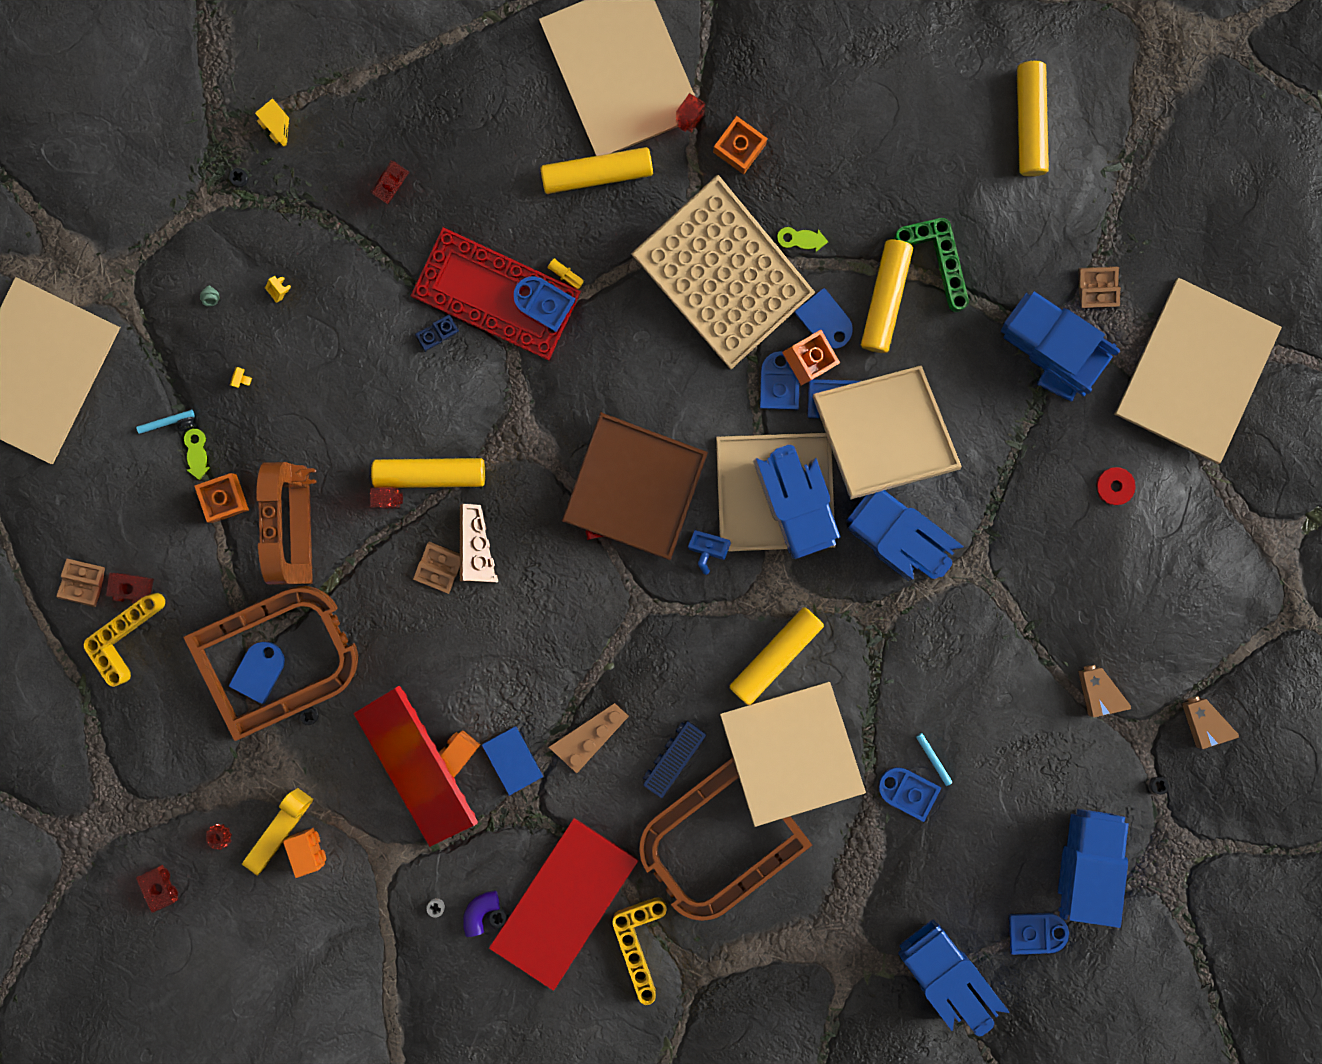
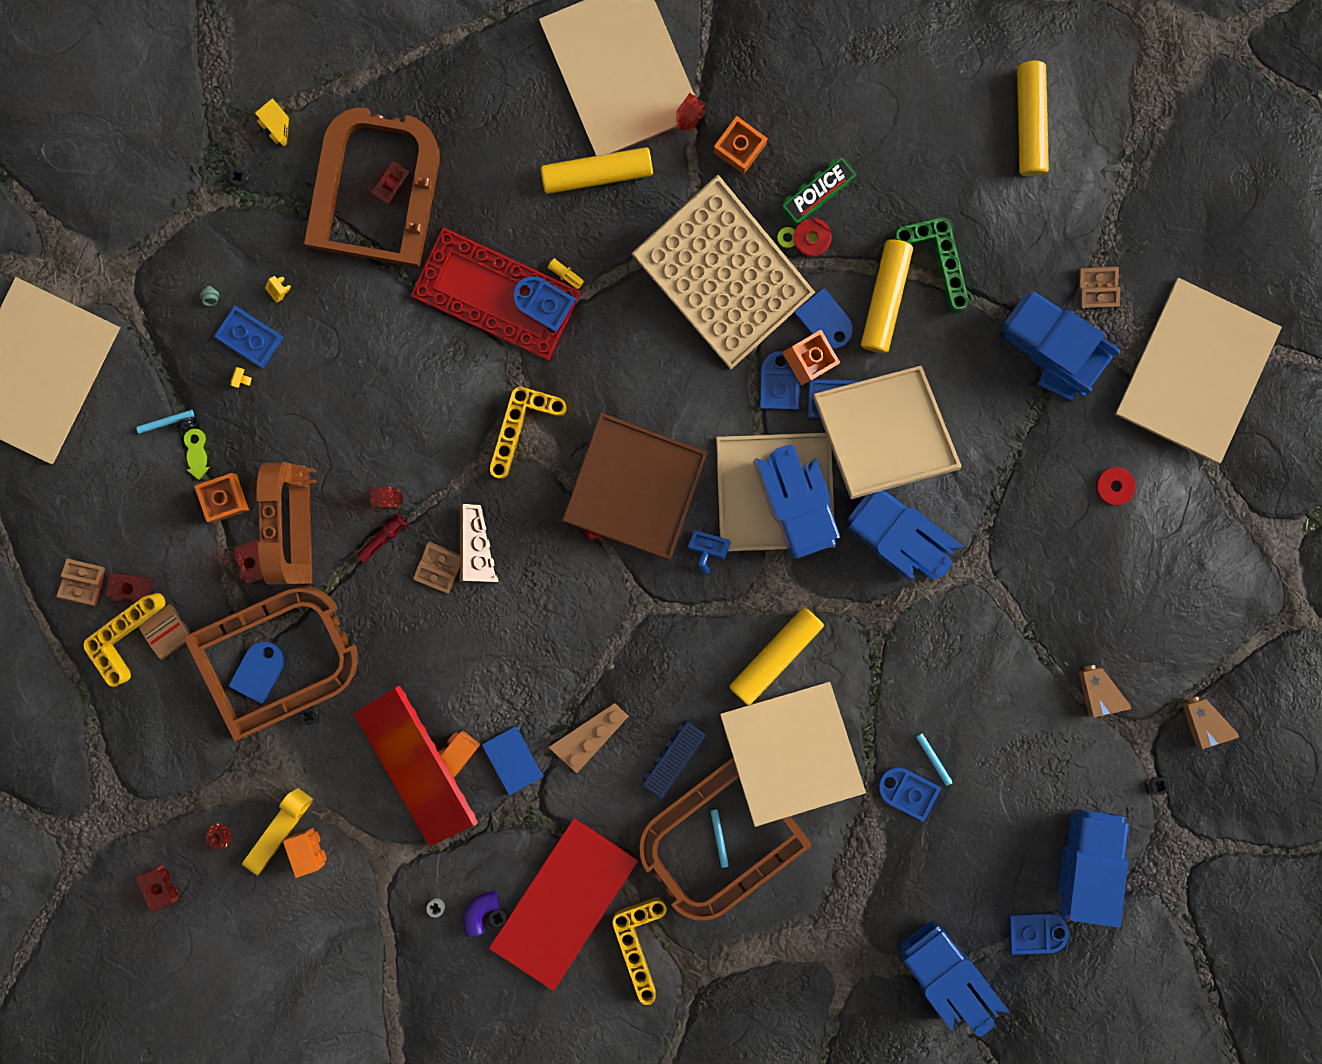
(164, 631): none -> medium nougat slope
(241, 556): none -> clear red brick
(248, 336): none -> blue tile
(329, 178): none -> dark orange door
(388, 532): none -> dark red pin
(428, 473): yellow cylinder -> none
(437, 333): dark blue slope -> none
(517, 424): none -> yellow beam
(719, 838): none -> medium azure bar
(808, 248): none -> red tile
(818, 192): none -> brick

